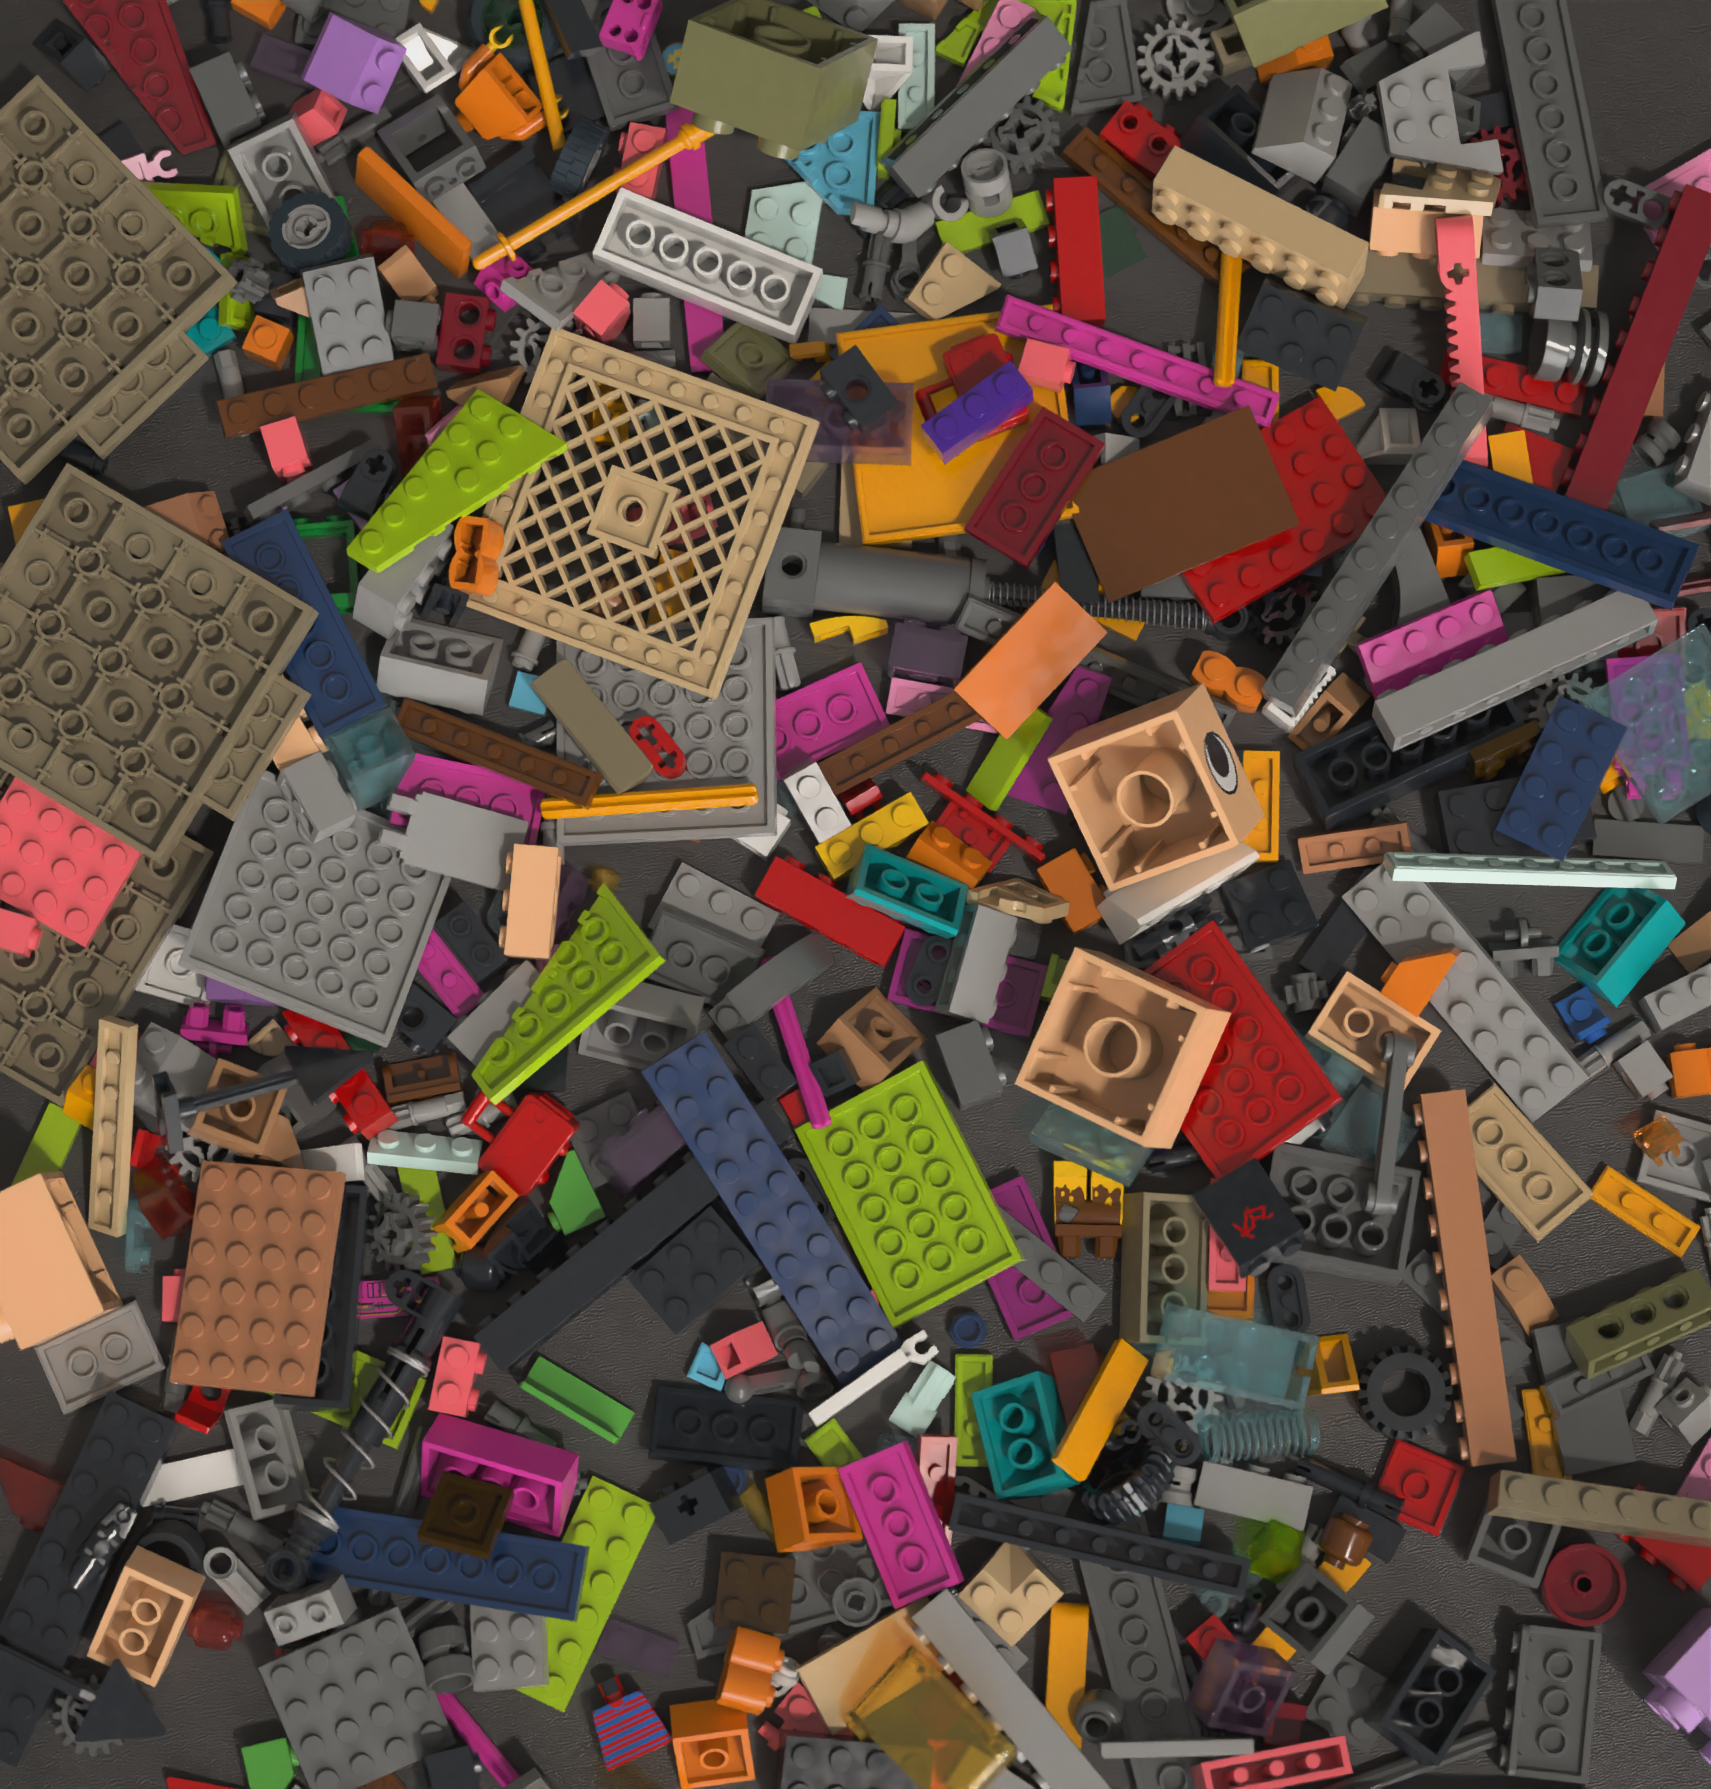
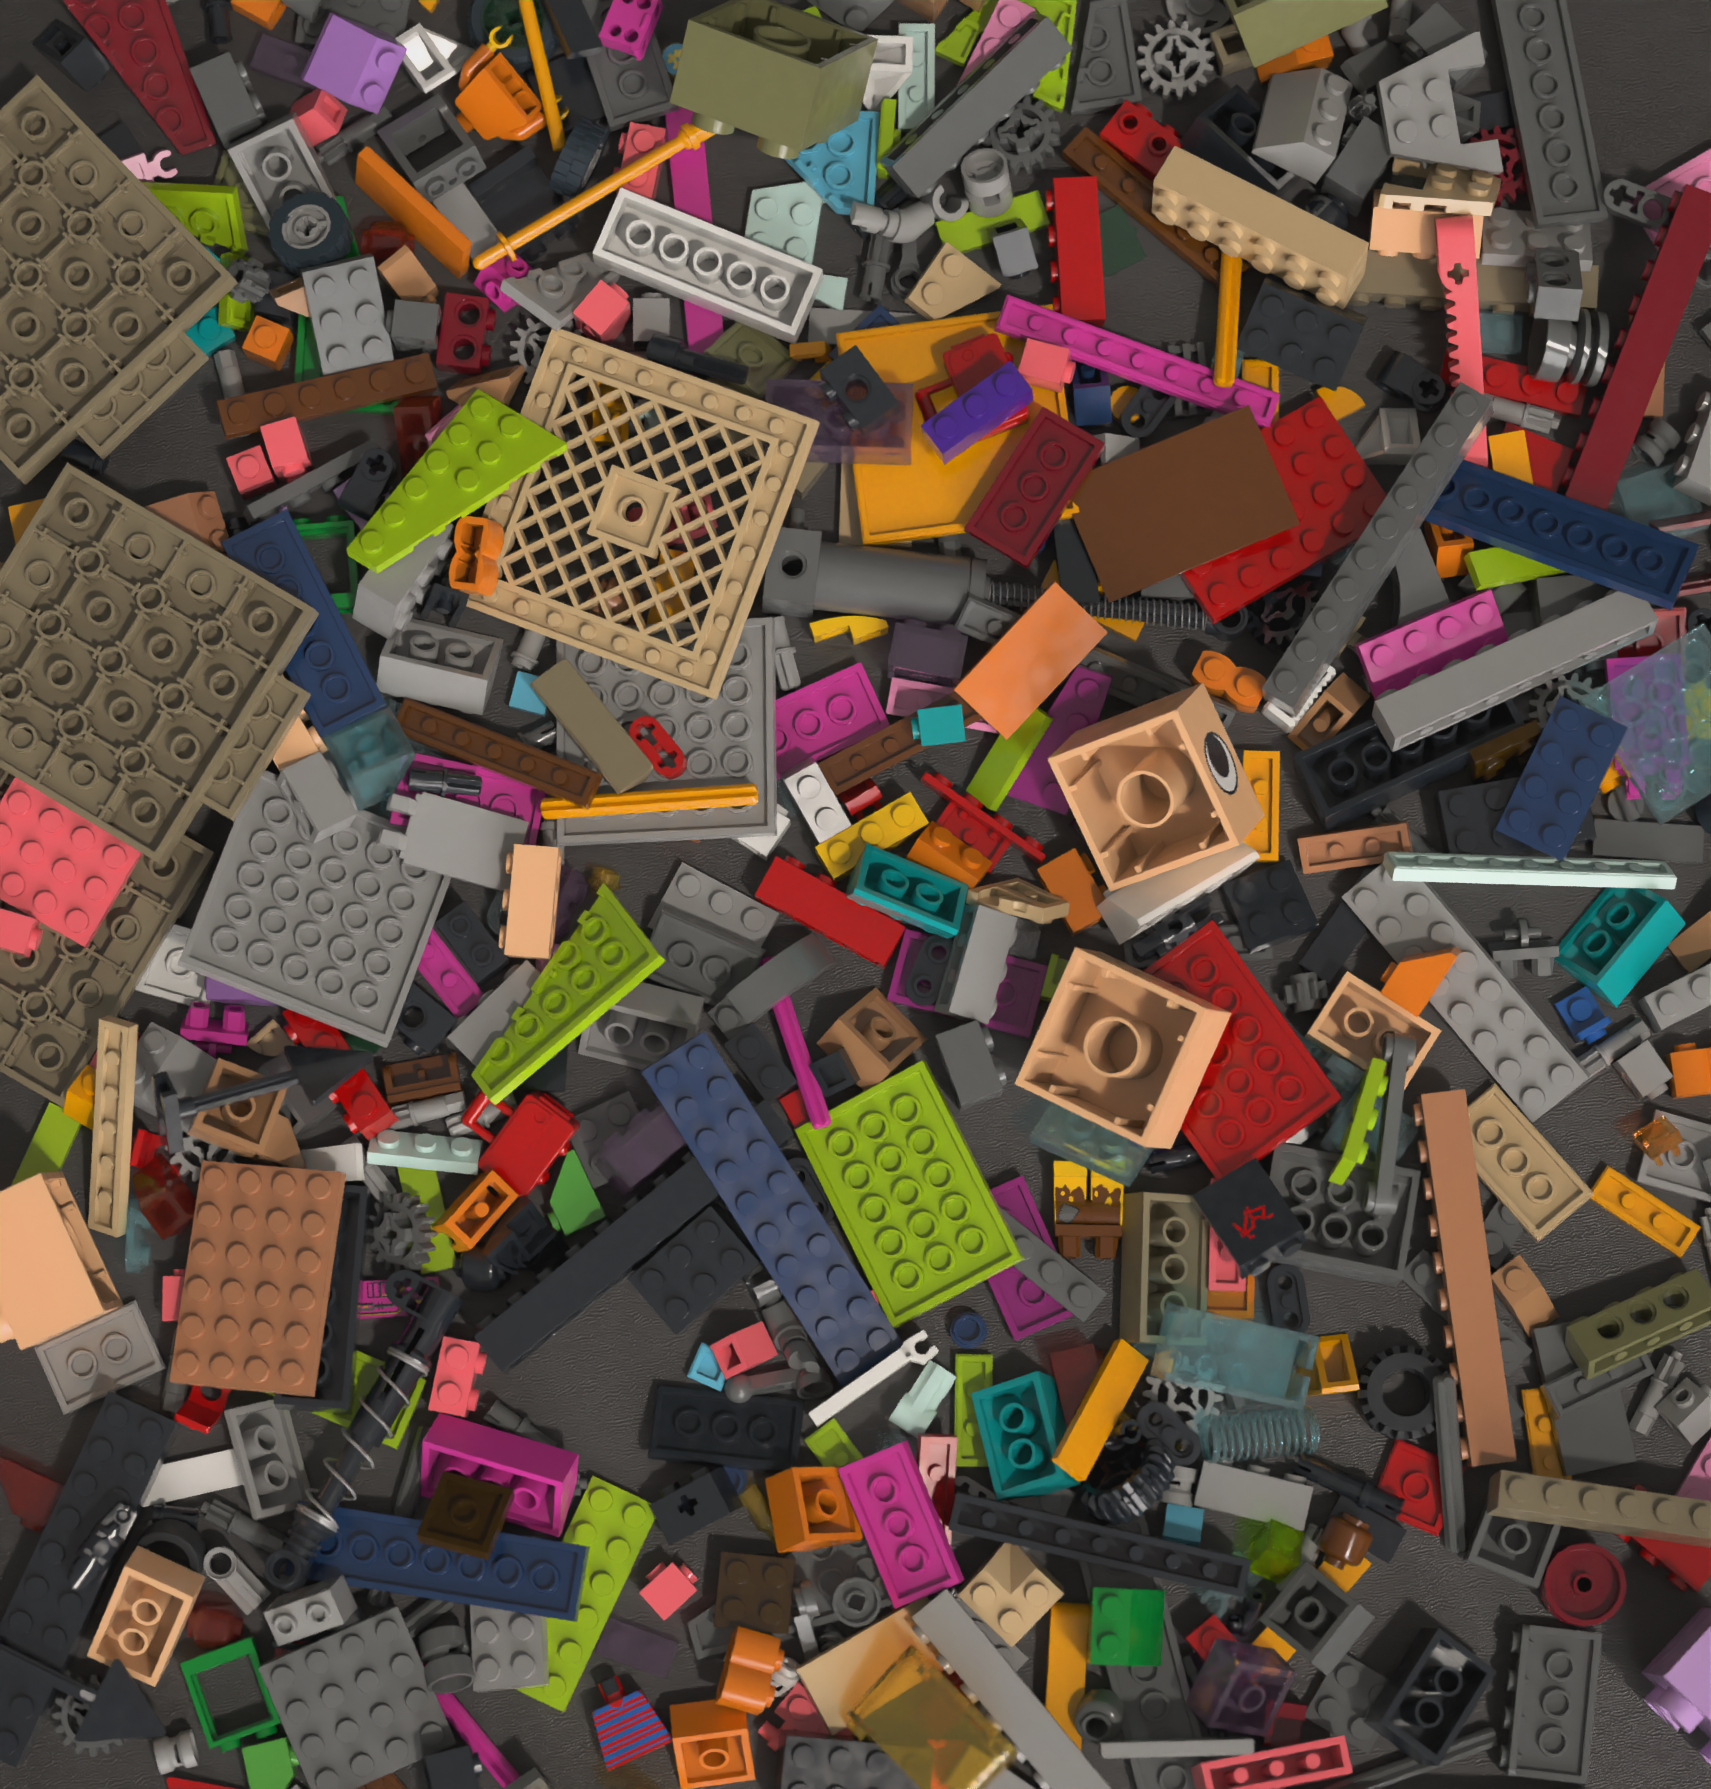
(169, 1750): none -> light grey wheel
(216, 1658): none -> green window
(251, 472): none -> coral brick
(443, 782): none -> black axle
(577, 1400): bright green panel -> none
(669, 1588): none -> coral brick
(675, 355): none -> black piece
(803, 1617): none -> dark grey piece
(939, 725): none -> teal brick
(1125, 1626): none -> green slope
(1365, 1117): none -> lime wing
(1450, 1463): none -> dark grey axle

